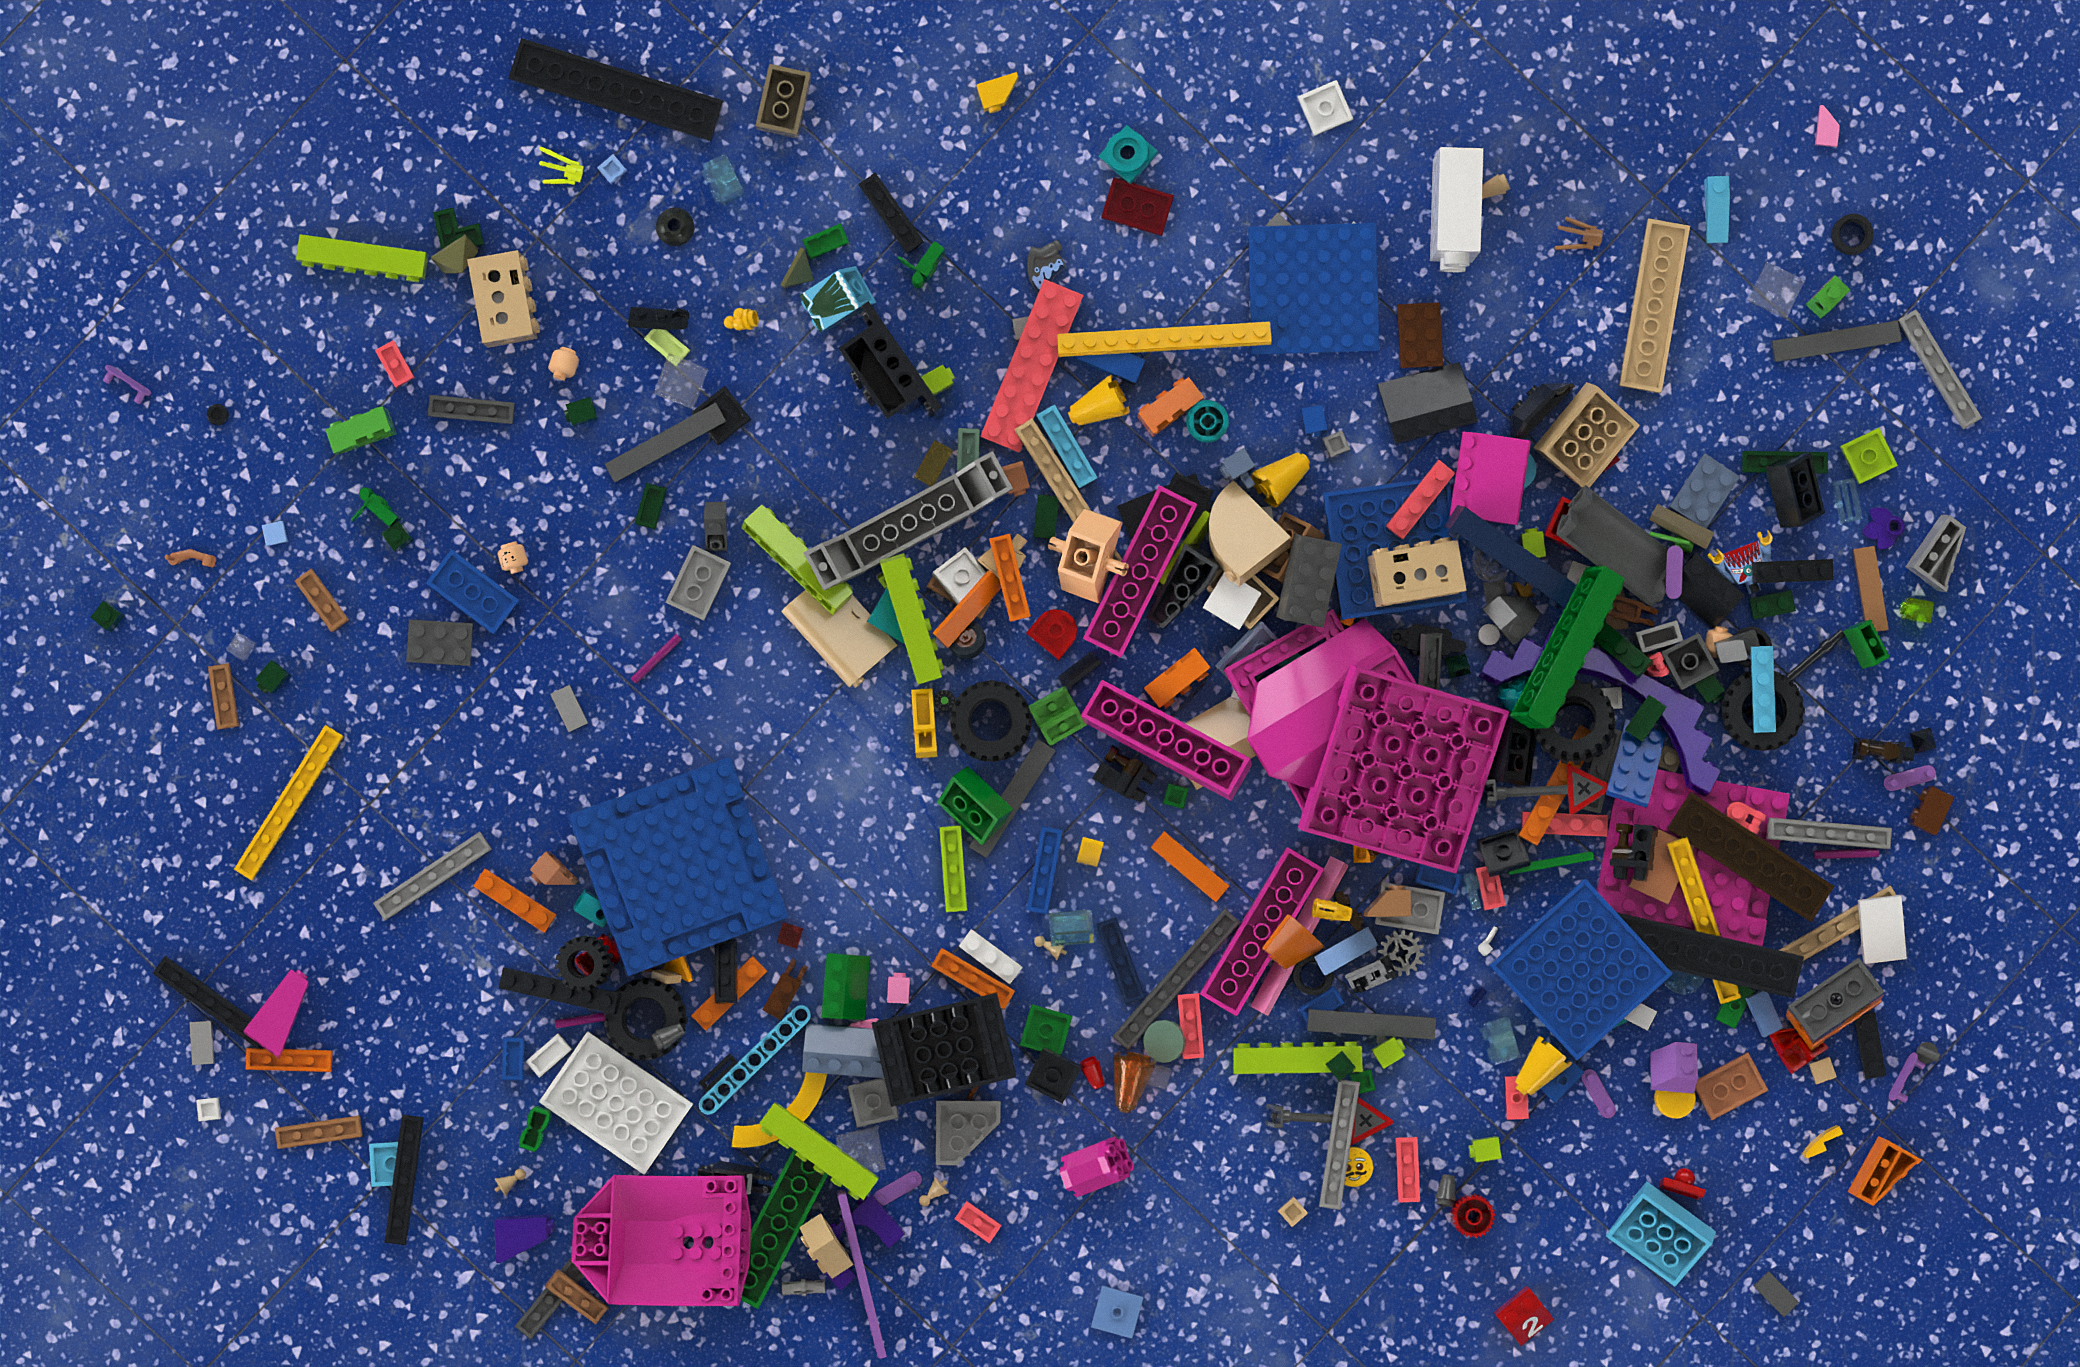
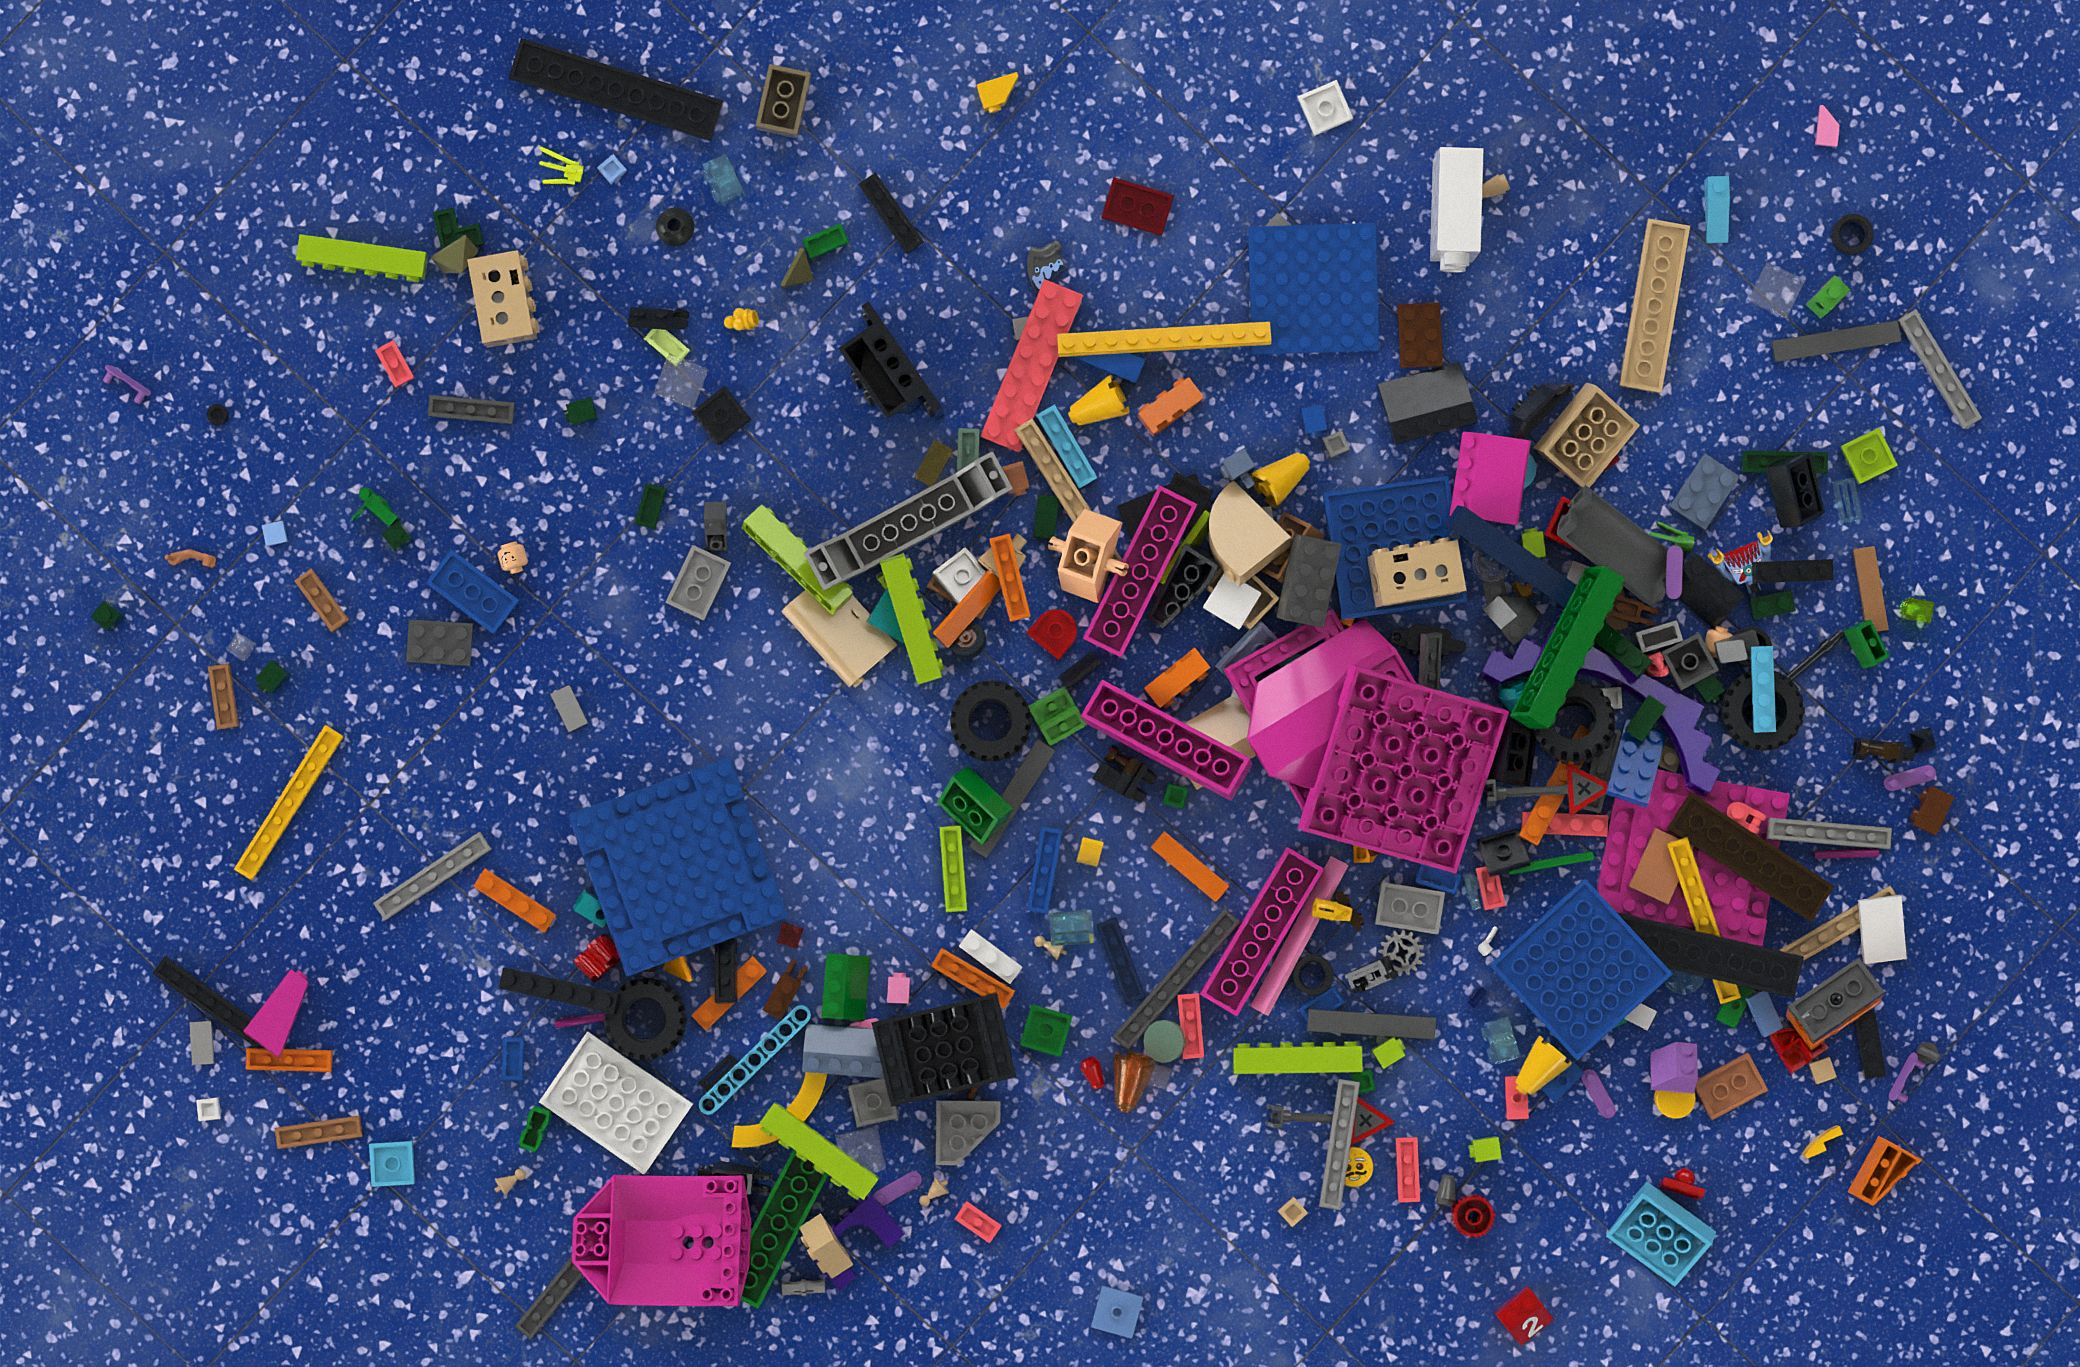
(360, 430): bright green wedge -> none
(404, 1179): black tile -> none
(520, 1233): dark purple slope -> none
(548, 1055): white tile -> none
(552, 871): nougat slope -> none
(563, 363): light nougat head -> none
(567, 963): black tyre -> none
(576, 1296): medium nougat tile -> none
(656, 658): magenta bar -> none
(665, 442): dark grey tile -> none
(666, 976): tan tile -> none
(667, 1036): dark grey cone -> none
(836, 298): slope -> none
(861, 1274): medium lavender tile -> none
(924, 723): yellow slope -> none
(926, 266): green piece -> none
(939, 379): lime brick -> none
(944, 700): black tile -> none
(1053, 1075): black tile -> none
(1096, 1166): dark pink brick -> none
(1128, 168): teal piece -> none
(1207, 421): teal cone -> none
(1291, 943): orange slope -> none
(1340, 1066): dark green brick -> none
(1346, 951): light blue tile -> none
(1390, 903): medium nougat slope -> none
(1420, 499): coral plate -> none
(1457, 666): plate -> none
(1488, 634): white tile -> none
(1590, 235): medium nougat plant -> none
(1636, 857): black hips -> none
(1681, 526): dark tan tile -> none
(1776, 1294): dark grey tile -> none
(1880, 529): dark purple plate -> none
(1938, 552): light grey wedge -> none

